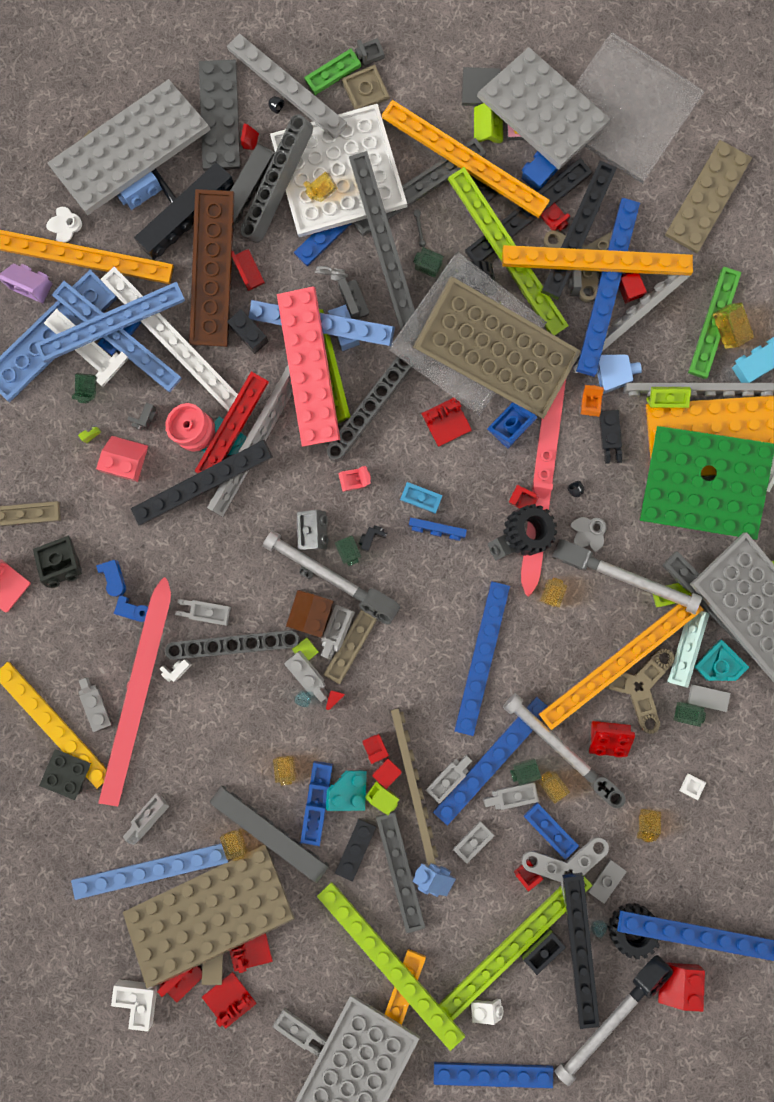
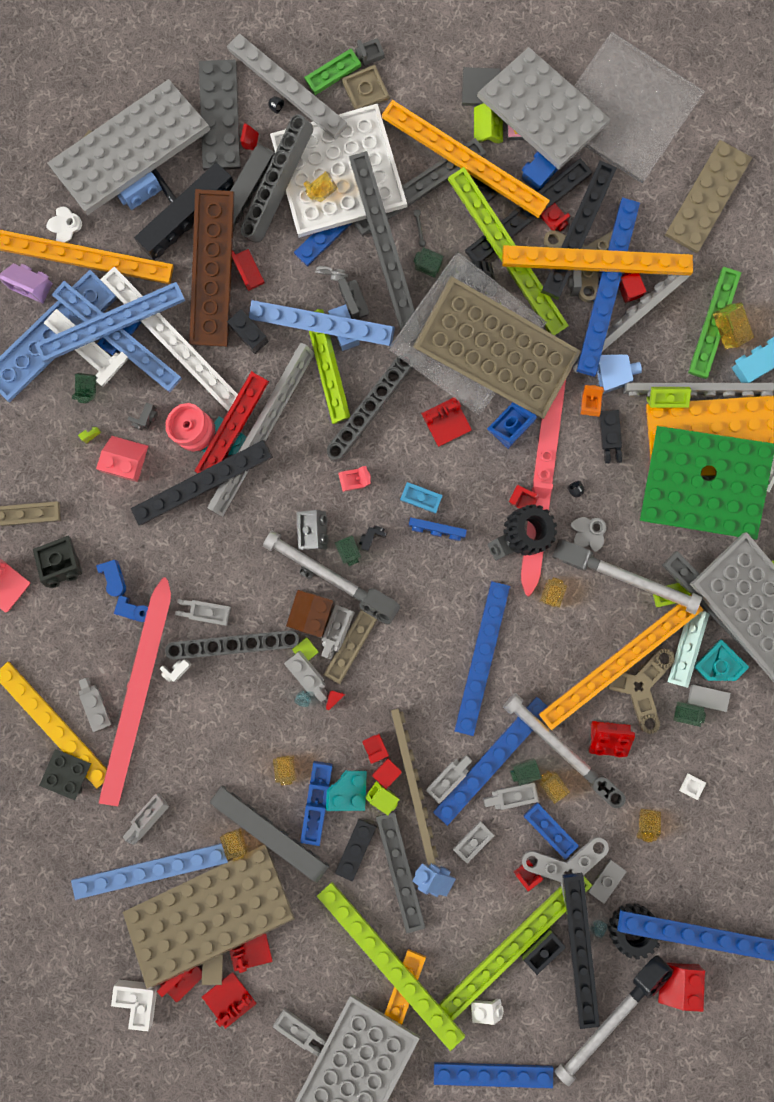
(308, 366): coral plate -> none

